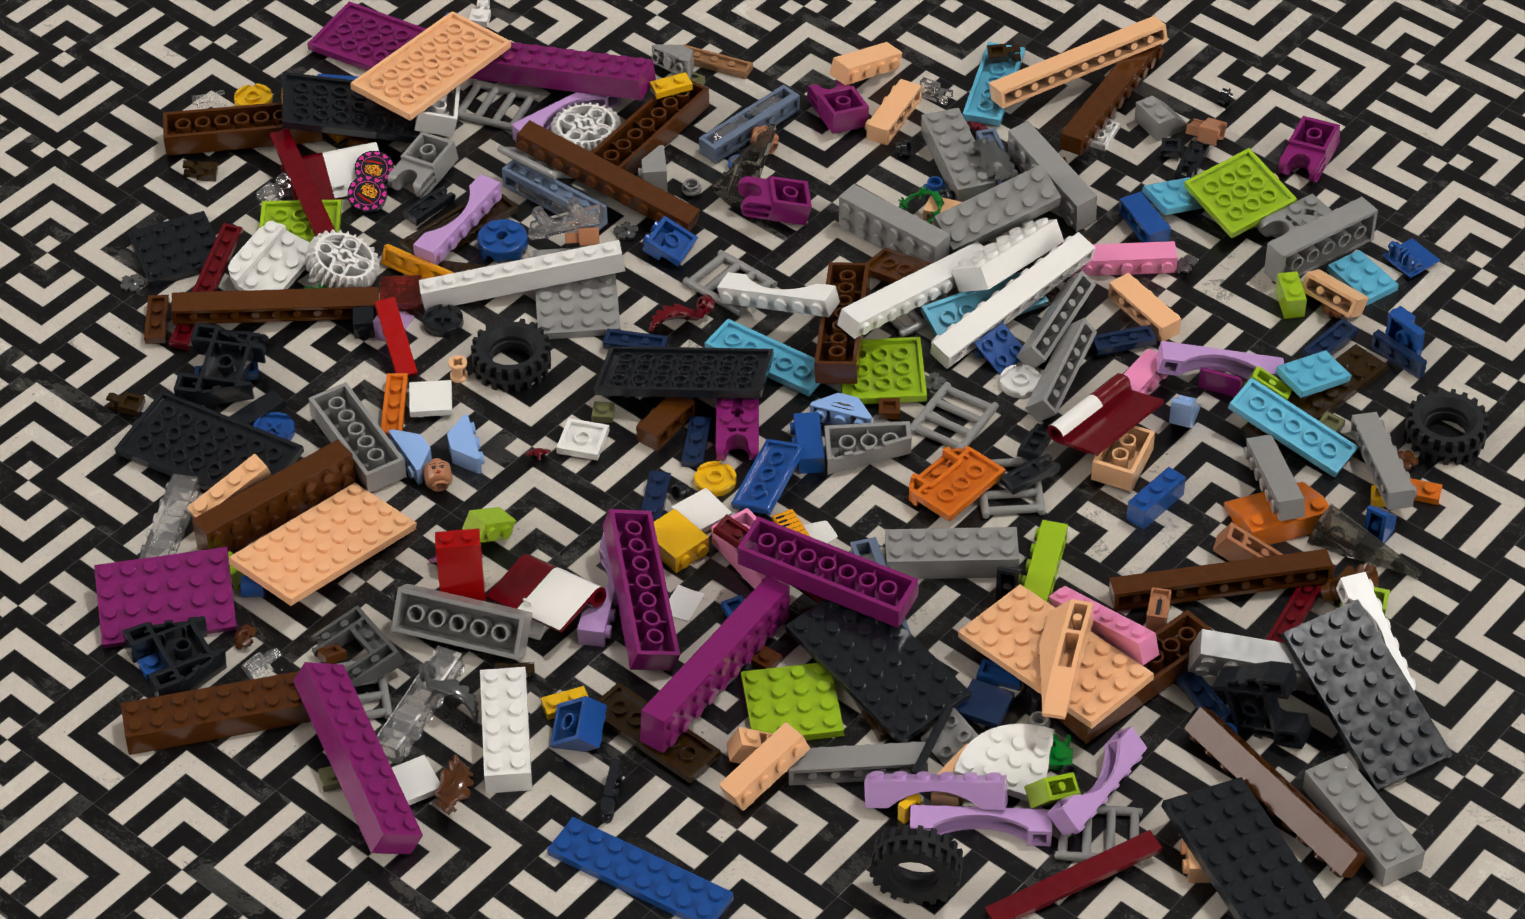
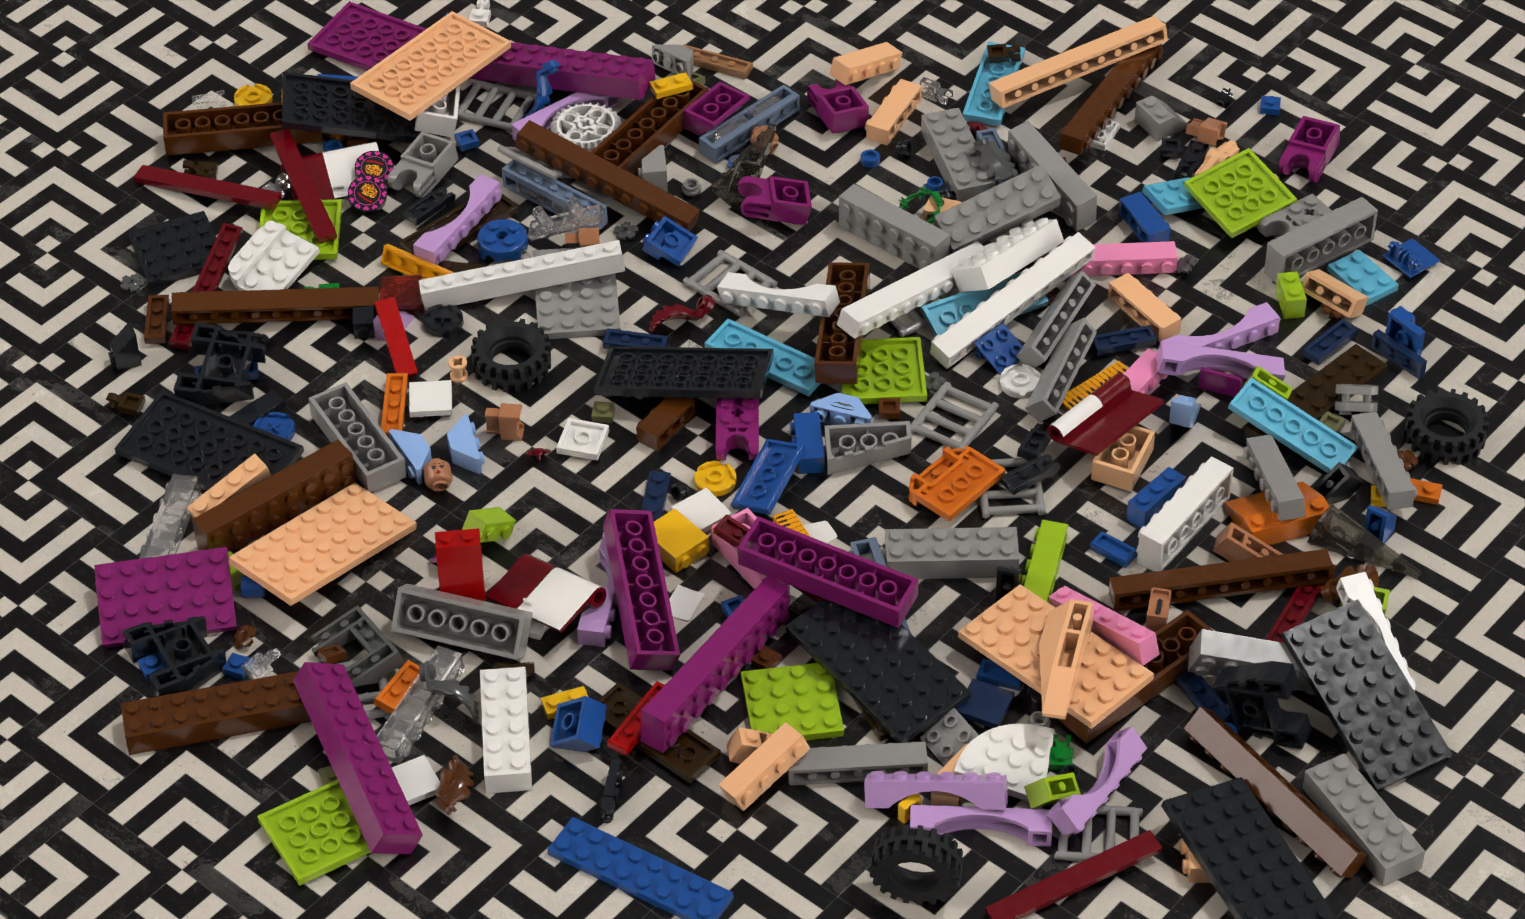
(125, 349): none -> black slope
(207, 187): none -> dark red tile
(233, 666): none -> blue plate
(315, 832): none -> lime plate
(332, 145): none -> blue tile
(341, 260): white gear -> none
(397, 687): none -> orange plate
(466, 140): none -> blue plate
(505, 421): none -> nougat piece
(543, 85): none -> blue plant
(630, 730): none -> red tile
(696, 441): dark blue plate -> none
(713, 108): none -> magenta slope
(870, 158): none -> blue tile
(893, 265): reddish brown plate -> none
(932, 739): black bar -> none
(1081, 391): none -> light orange tile
(1113, 549): none -> blue tile
(1184, 515): none -> white brick
(1218, 155): none -> light nougat piece
(1257, 324): none -> lavender arch
(1270, 105): none -> blue plate
(1313, 374): medium azure plate -> none
(1339, 484): none -> black slope
(1346, 406): none -> light grey brick

